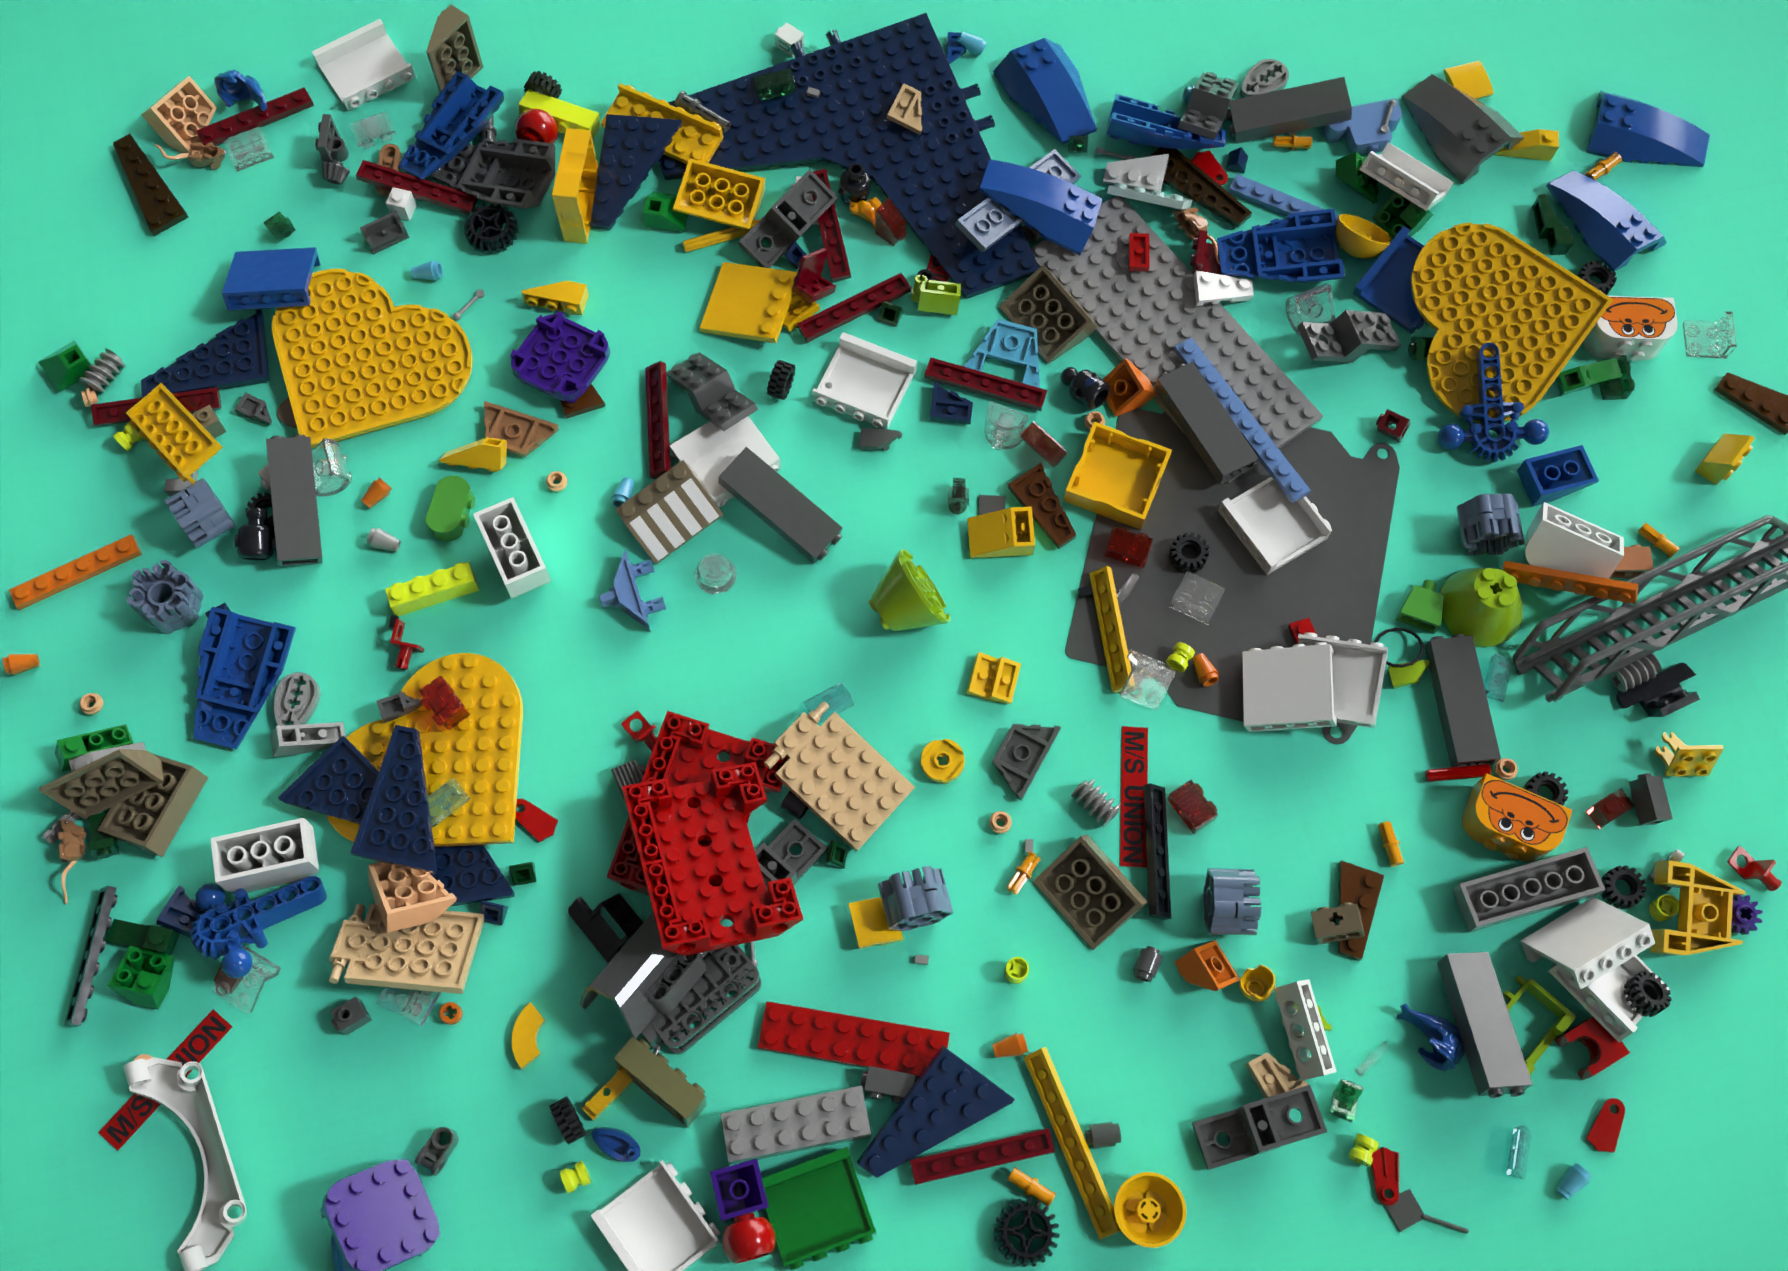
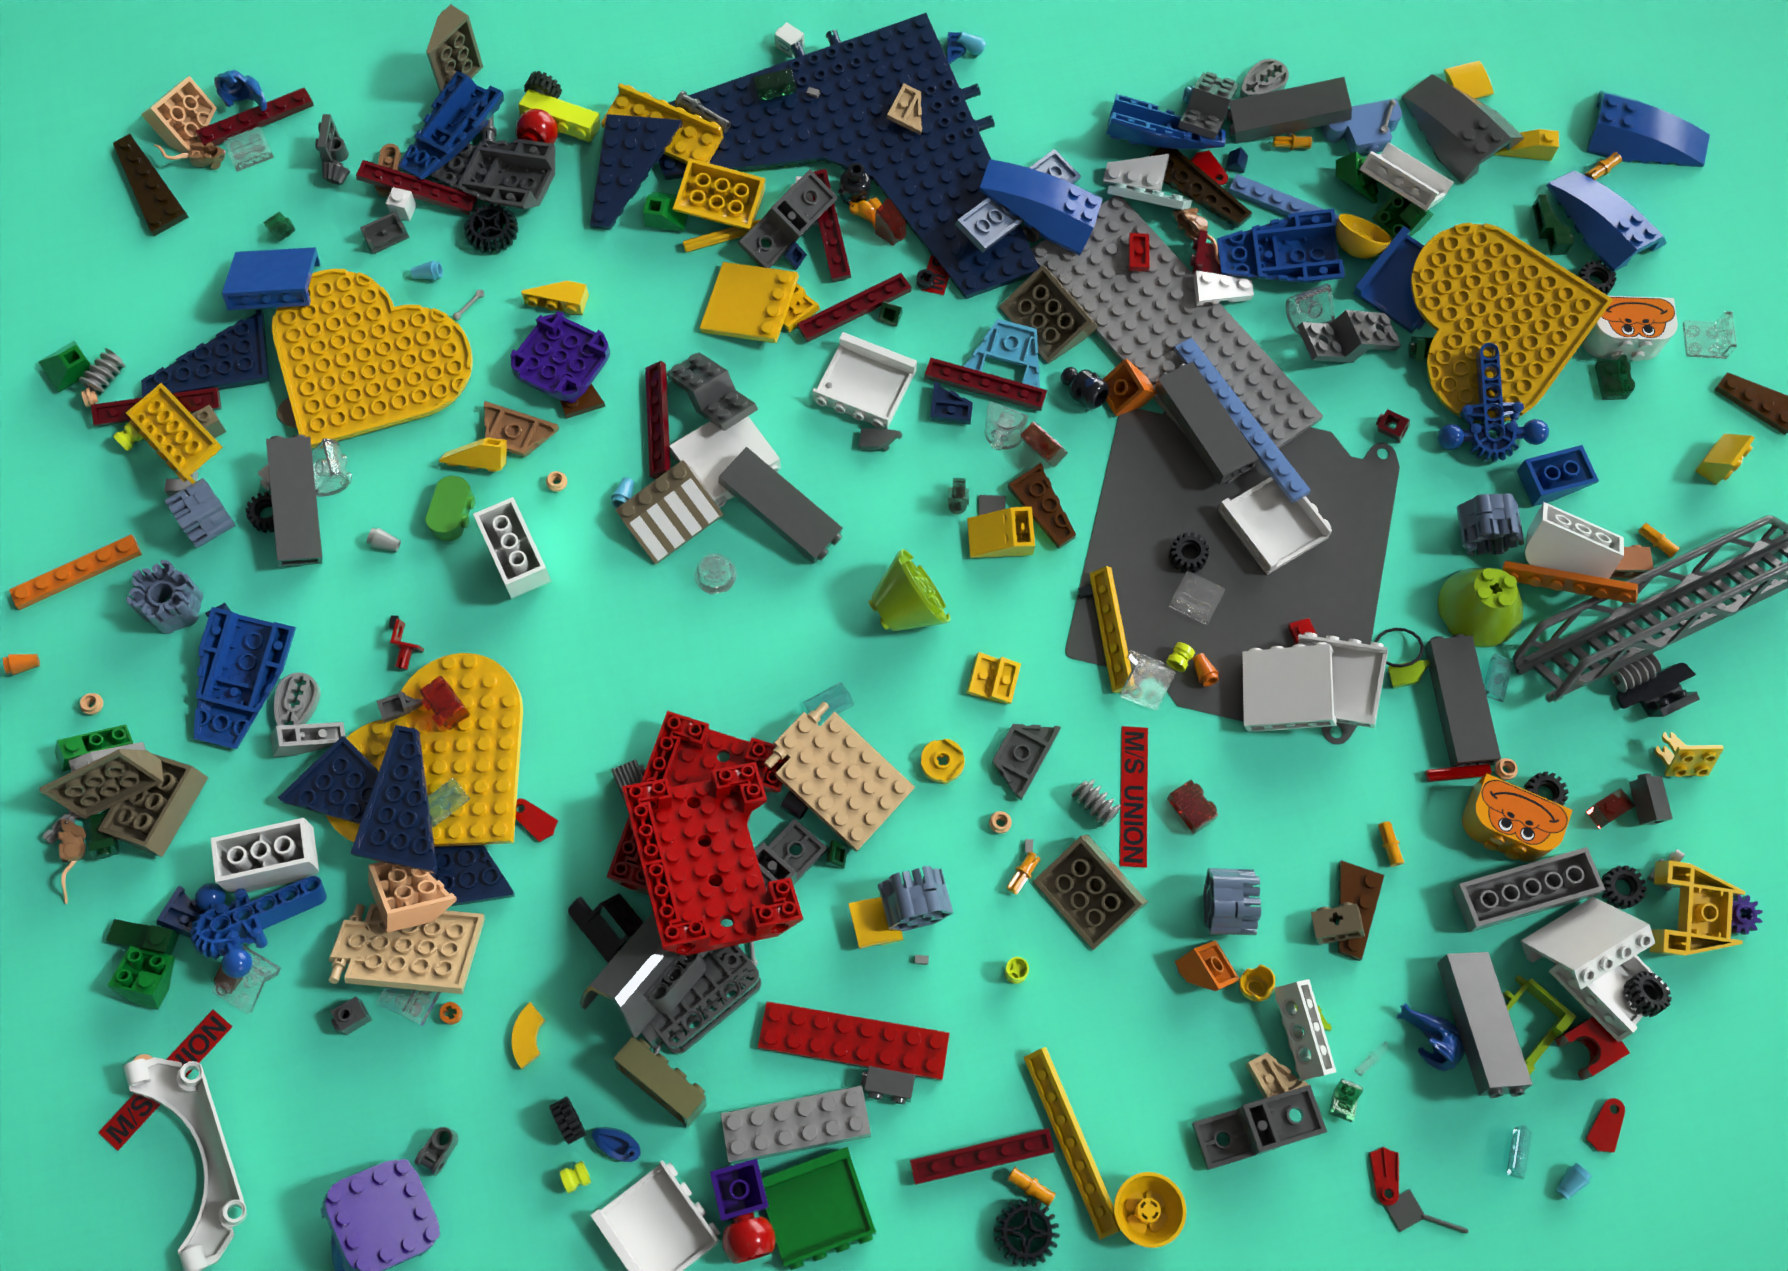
(89, 966): black plate -> none
(254, 409): dark grey slope -> none
(255, 539): black piece -> none
(363, 65): white panel -> none
(372, 129): clear brick -> none
(377, 491): orange cone -> none
(432, 589): neon yellow brick -> none
(493, 912): dark blue slope -> none
(523, 873): dark green slope -> none
(575, 185): yellow tile -> none
(599, 1101): yellow piece -> none
(626, 594): medium blue connector -> none
(645, 734): red bracket -> none
(781, 379): black tyre -> none
(808, 281): dark red bracket -> none
(937, 1106): dark blue wing -> none
(938, 297): lime hinge -> none
(1011, 1046): orange cone -> none
(1048, 88): blue wedge -> none
(1078, 144): clear green bracket -> none
(1094, 416): light nougat plate -> none
(1099, 151): light grey hinge -> none
(1103, 1135): dark grey brick -> none
(1117, 475): yellow tile -> none
(1125, 590): clear piece -> none
(1128, 546): clear red brick -> none
(1147, 964): dark grey brick -> none
(1157, 852): black plate -> none
(1363, 1150): neon yellow wheel -> none
(1422, 608): bright green torso -> none
(1588, 376): green slope -> none
(1666, 903): neon yellow wheel -> none
(1755, 869): red bracket -> none

